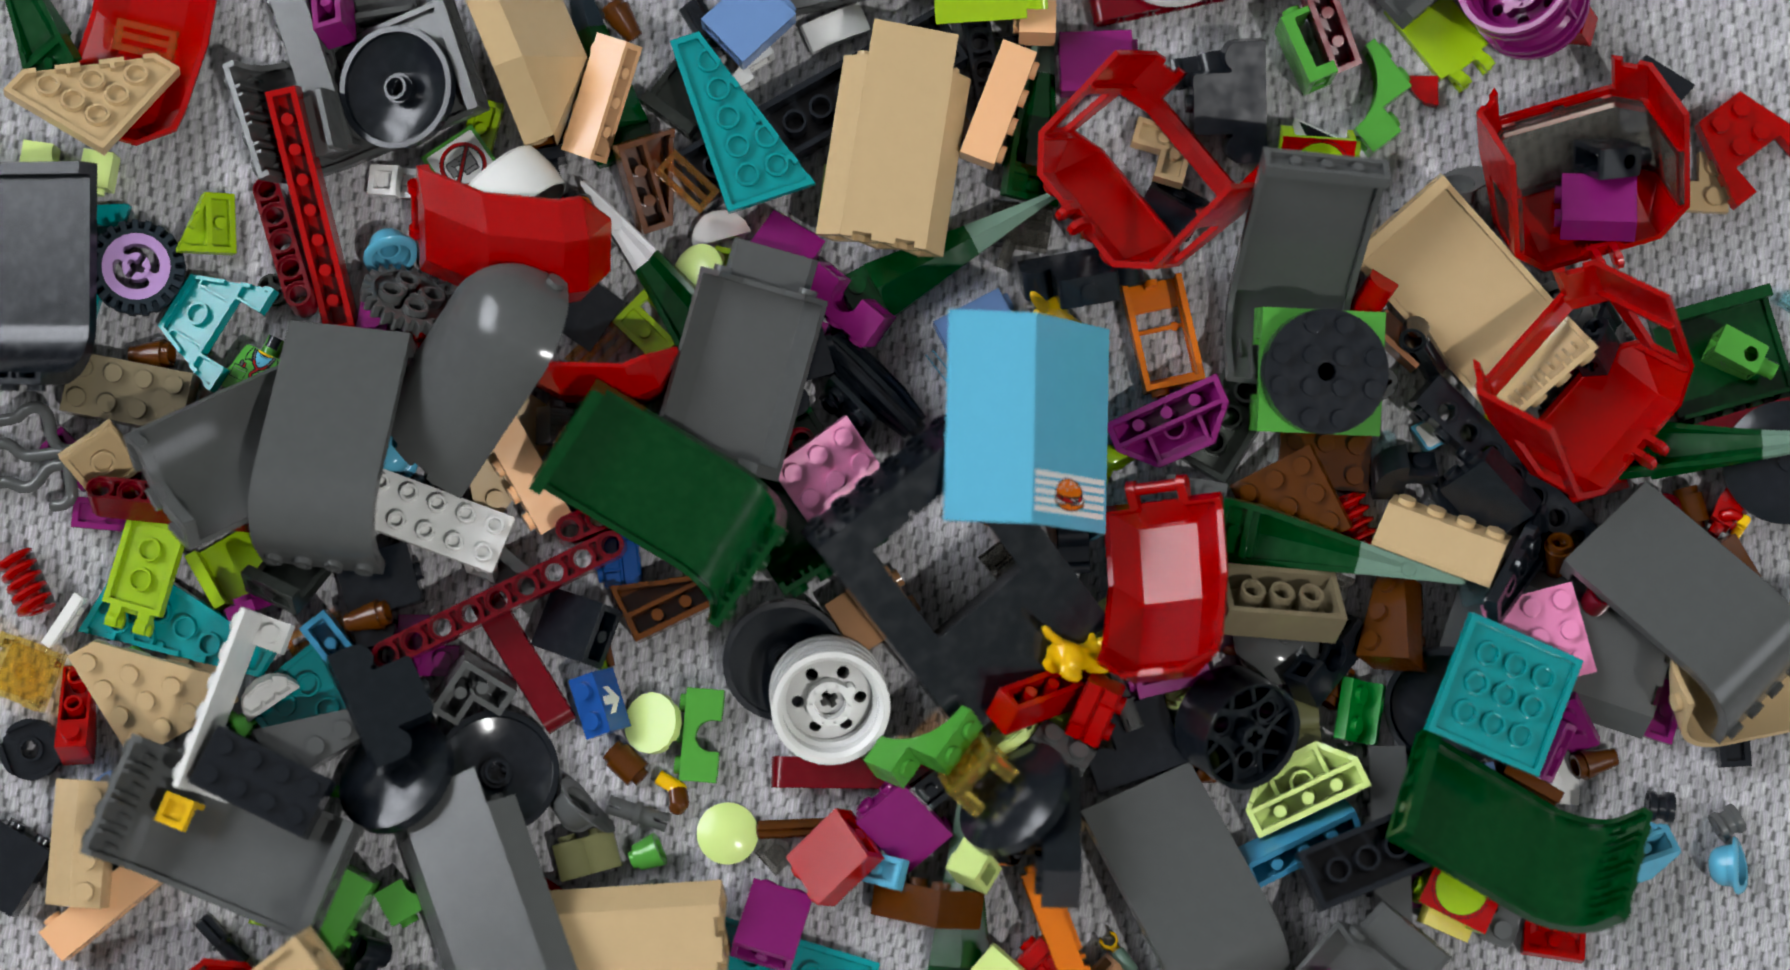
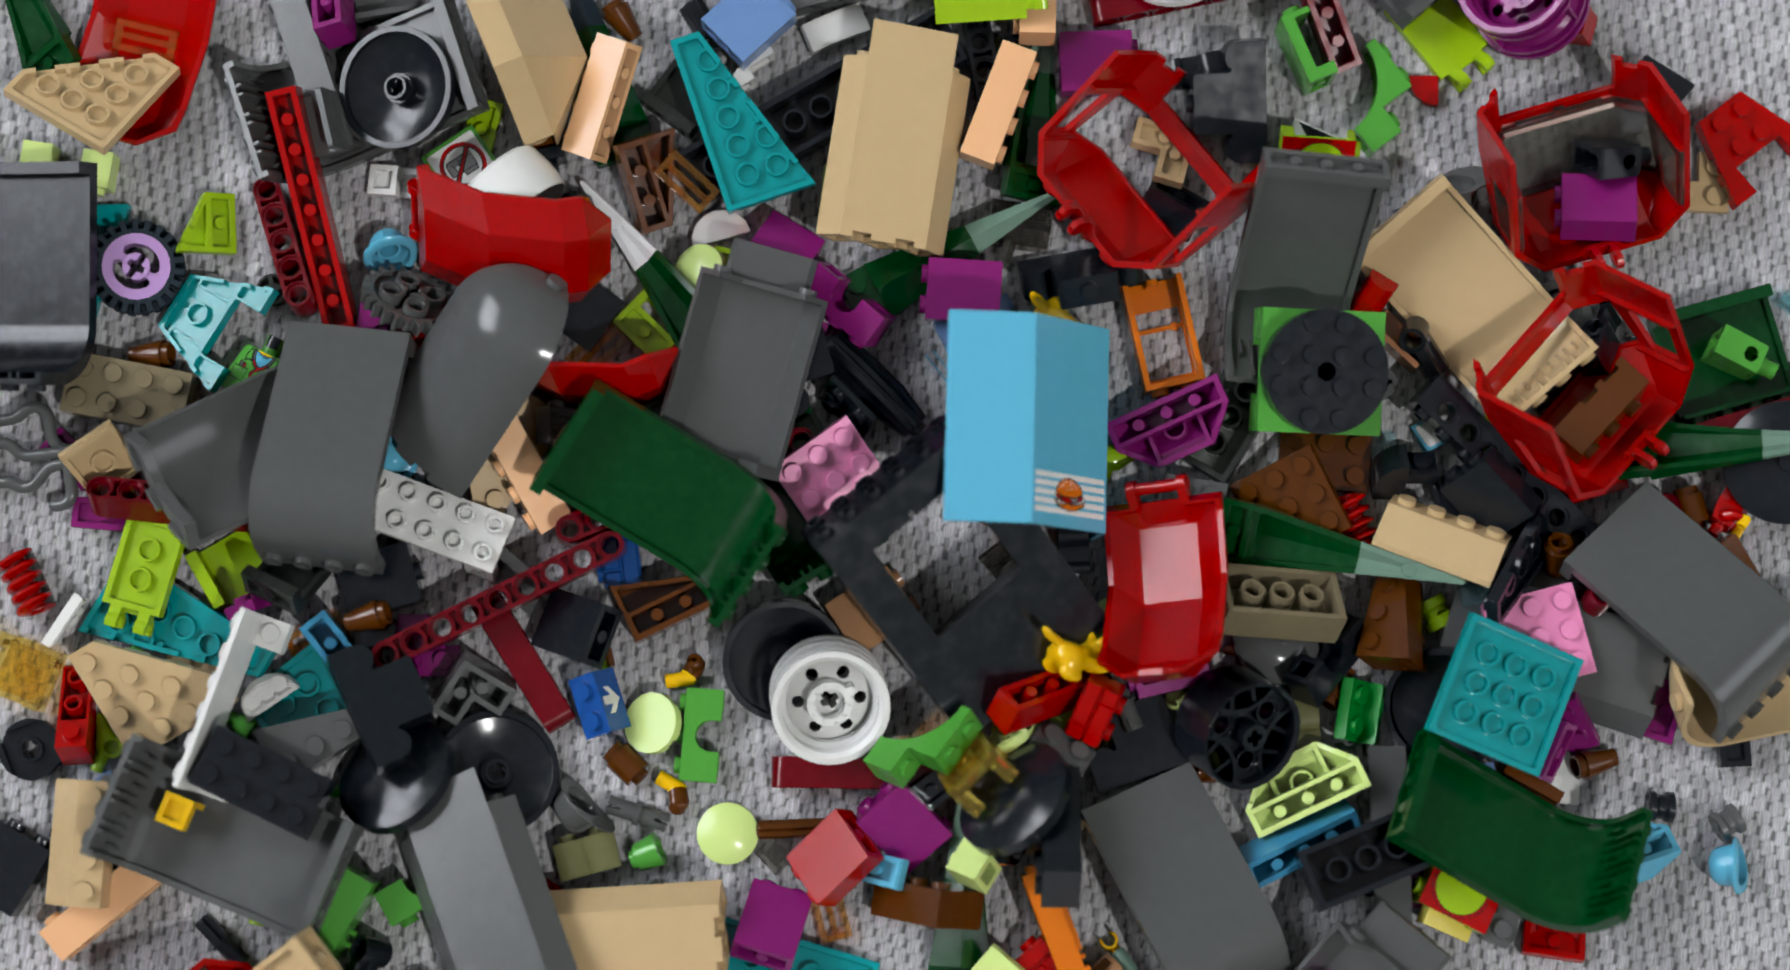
(107, 744): none -> lime animal
(689, 674): none -> arm
(836, 935): none -> clear orange tile
(959, 285): none -> magenta brick
(1435, 612): none -> lime wheel
(1602, 411): none -> reddish brown wedge

